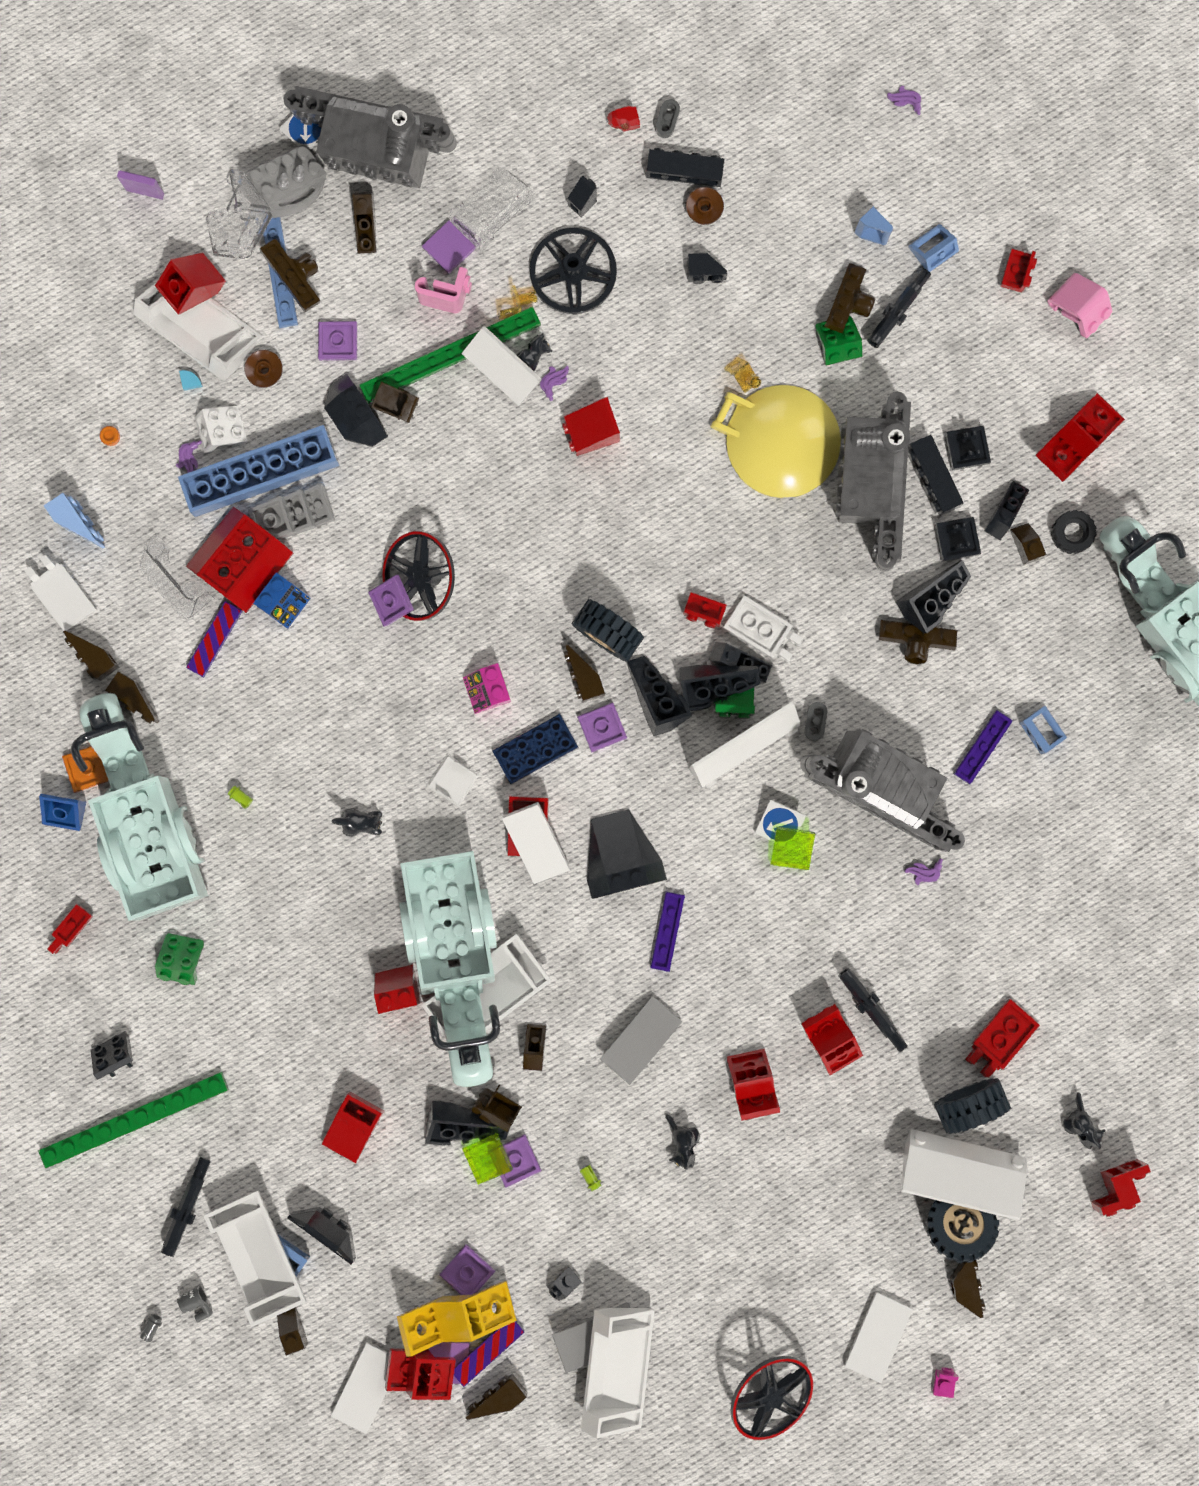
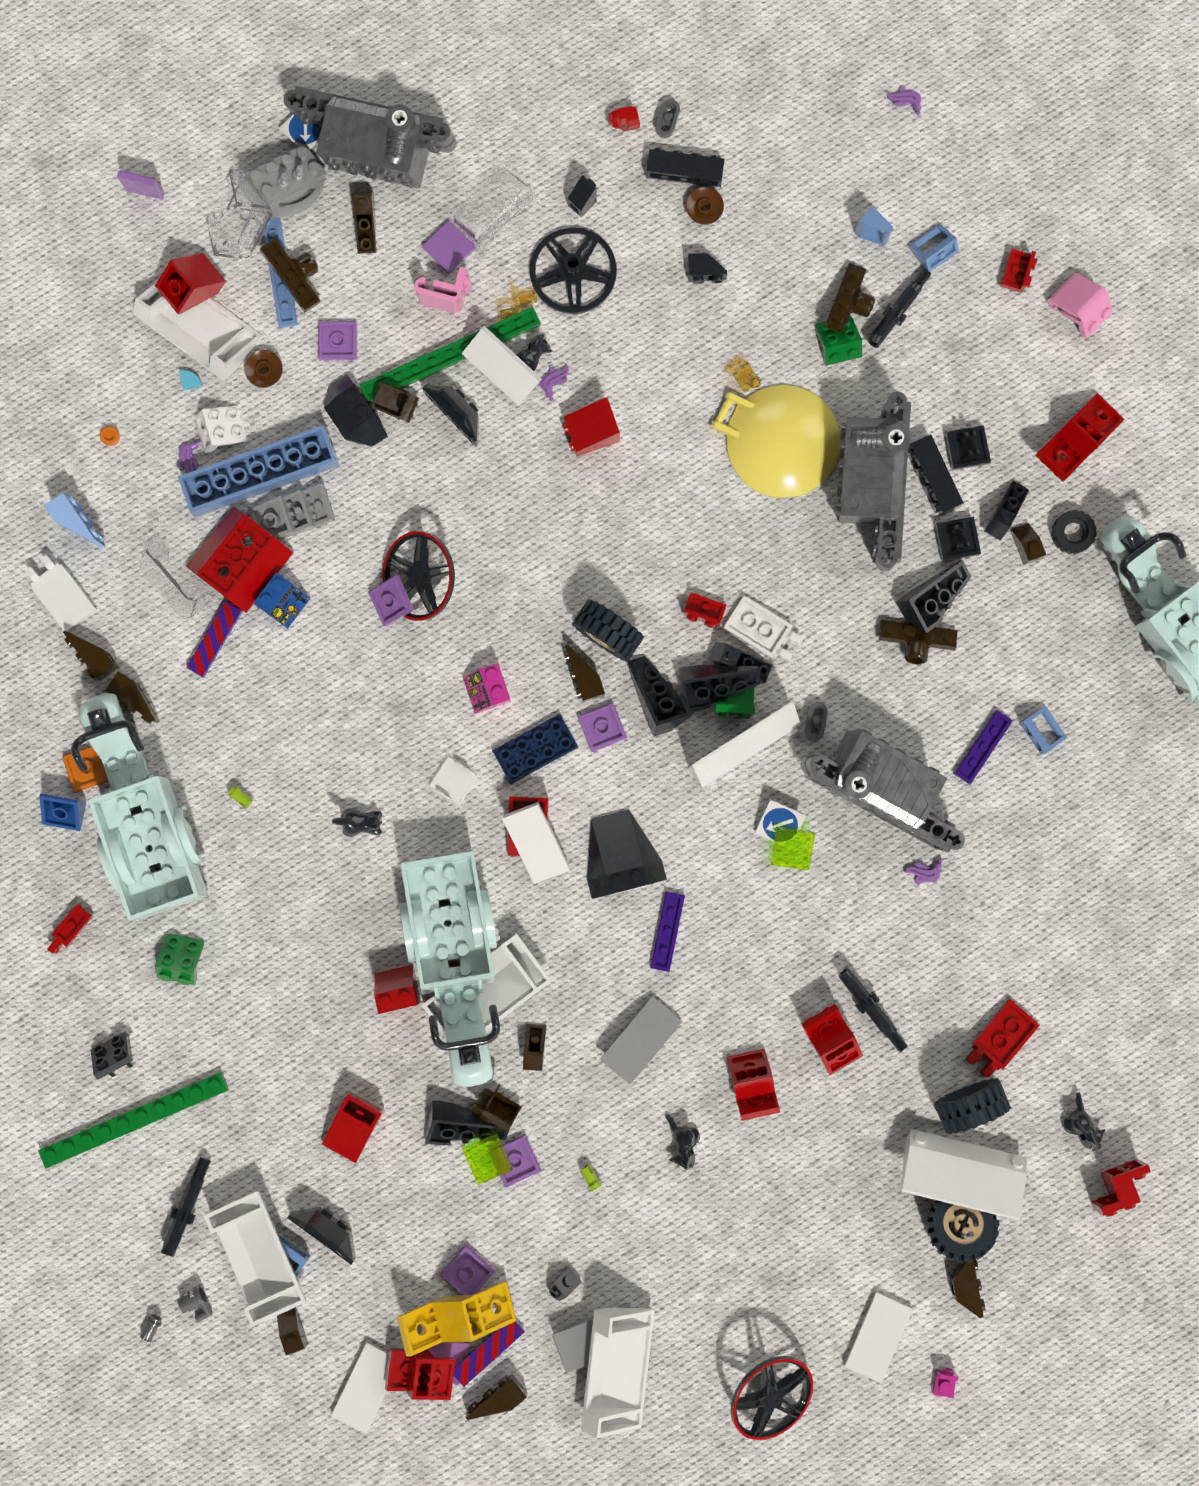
(456, 409): none -> black wedge

